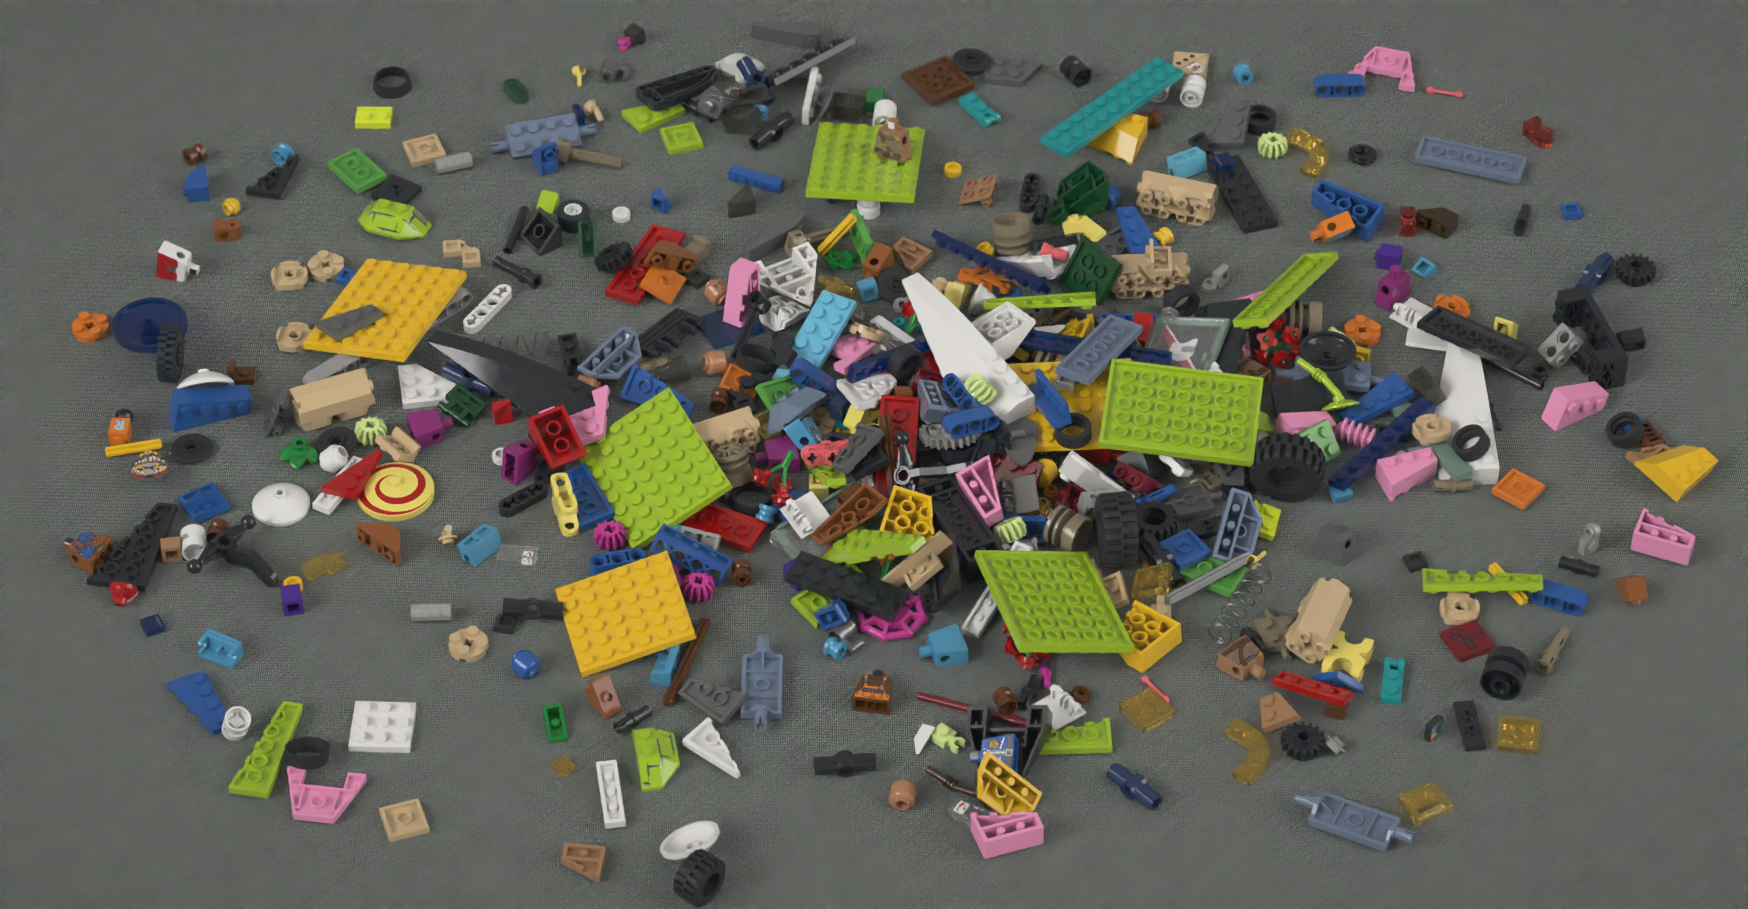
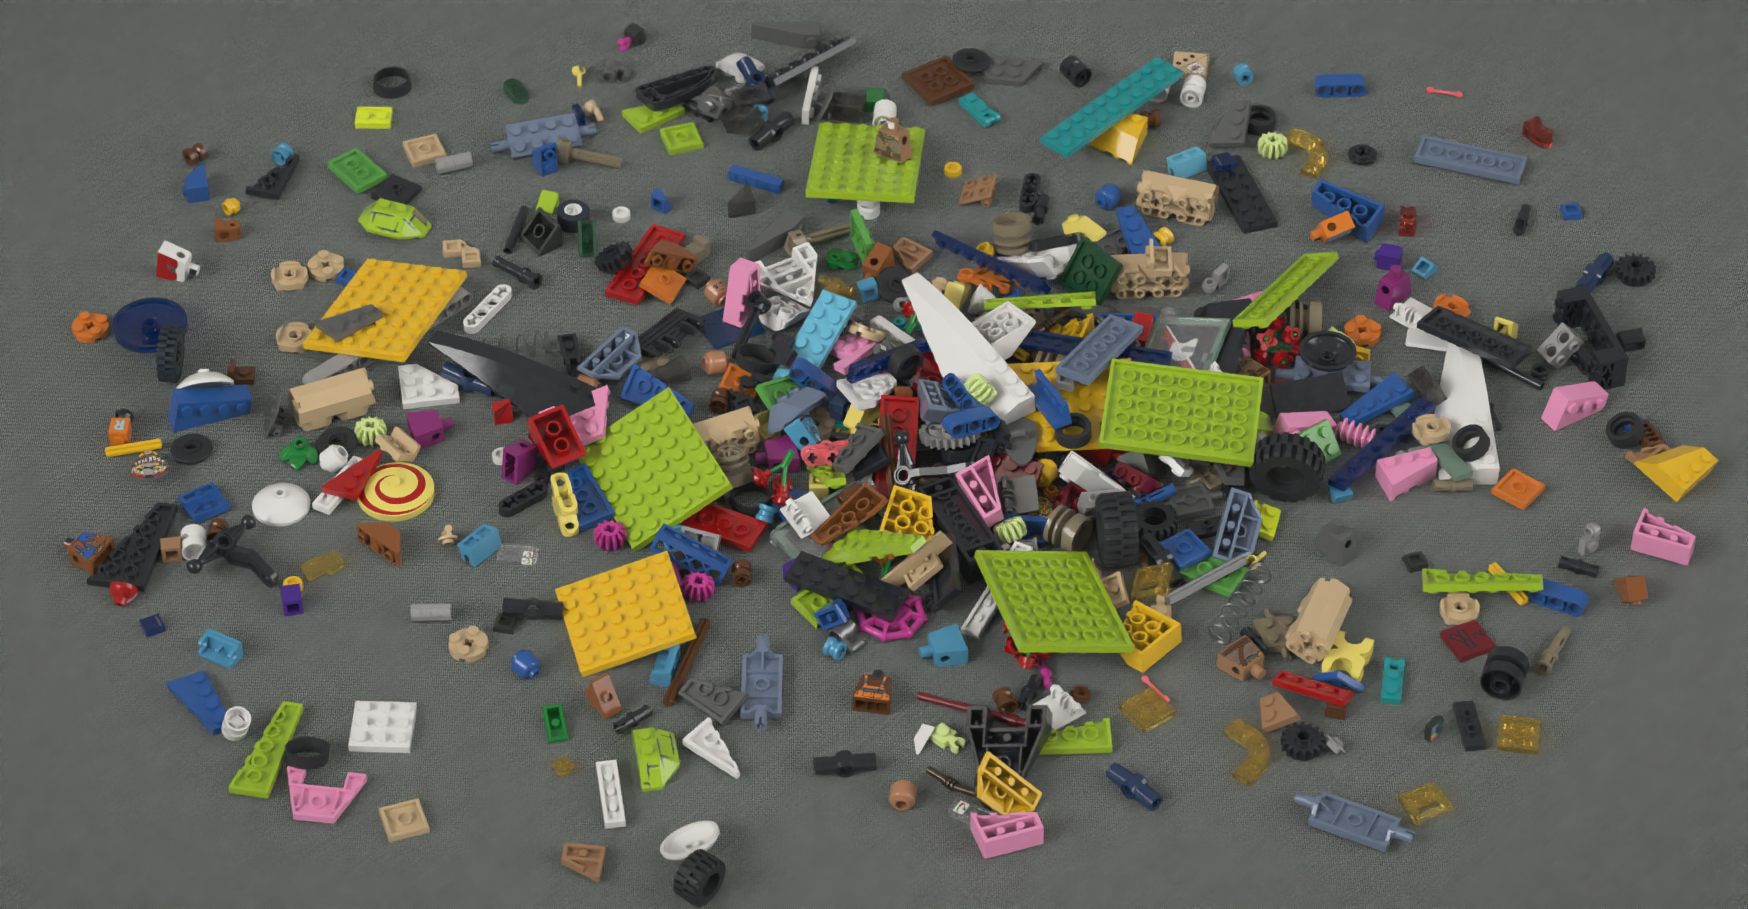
(465, 401): dark green plate -> none
(607, 561): blue beam -> none
(837, 234): yellow axle -> none
(1002, 747): torso -> none
(1052, 329): white sticker -> none
(1055, 252): coral pin -> none
(1081, 193): dark green wedge -> none
(1178, 293): black tyre -> none
(1202, 142): black plate -> none
(1319, 375): lime dish -> none
(1389, 63): bright pink wing -> none
(1437, 221): dark brown slope -> none

